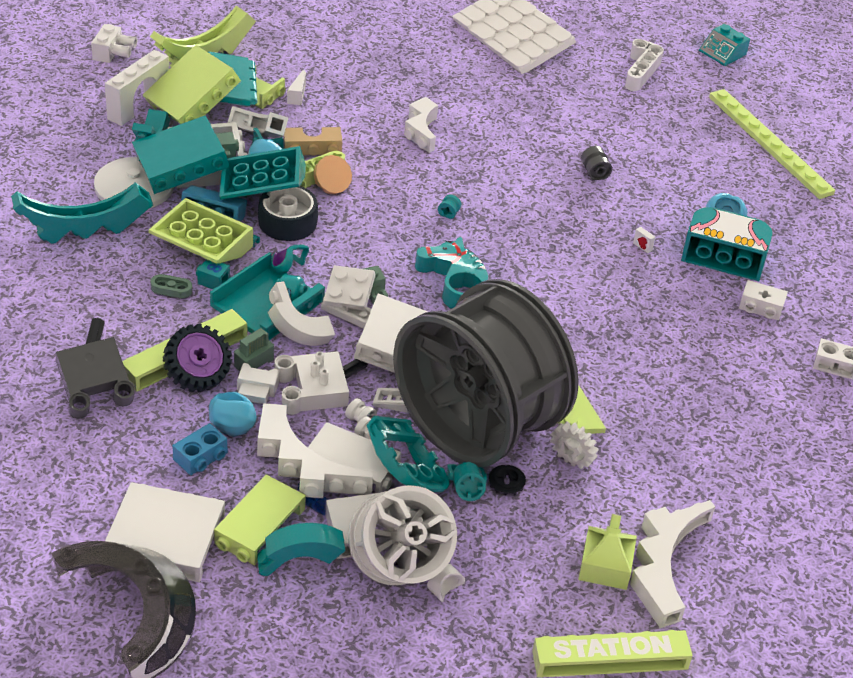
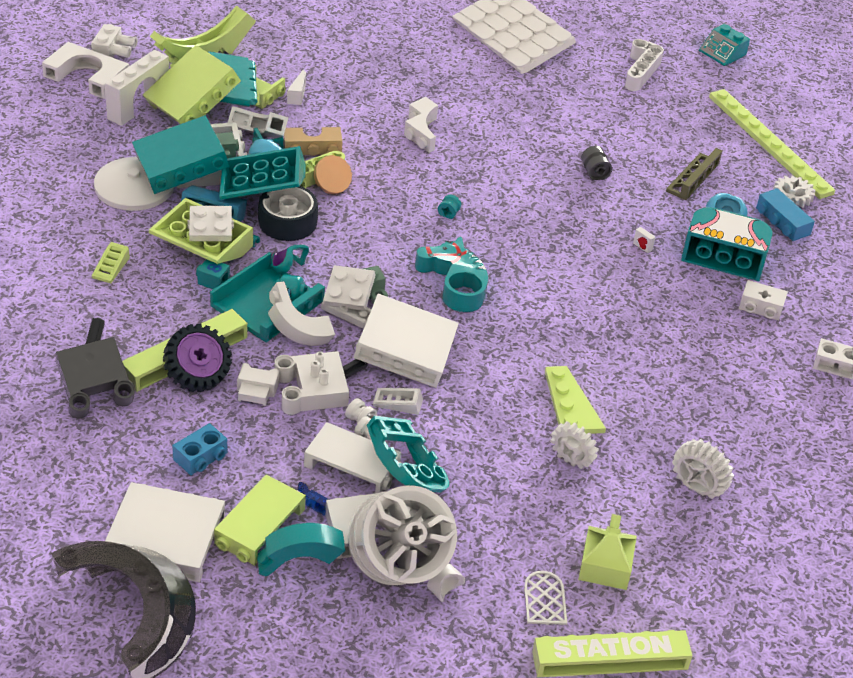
(74, 57): none -> white arch
(84, 220): teal arch -> none
(113, 251): none -> yellowish green slope
(155, 122): teal arch -> none
(171, 286): sand green plate -> none
(210, 223): none -> white plate
(232, 413): medium azure piece -> none
(254, 350): sand green piece -> none
(296, 460): white arch -> none
(468, 480): teal piece -> none
(485, 371): dark grey wheel -> none
(515, 475): black gear -> none
(545, 607): none -> white window
(654, 578): white arch -> none
(696, 178): none -> olive fence
(703, 468): none -> white gear
(785, 214): none -> dark azure brick
(796, 190): none -> white gear

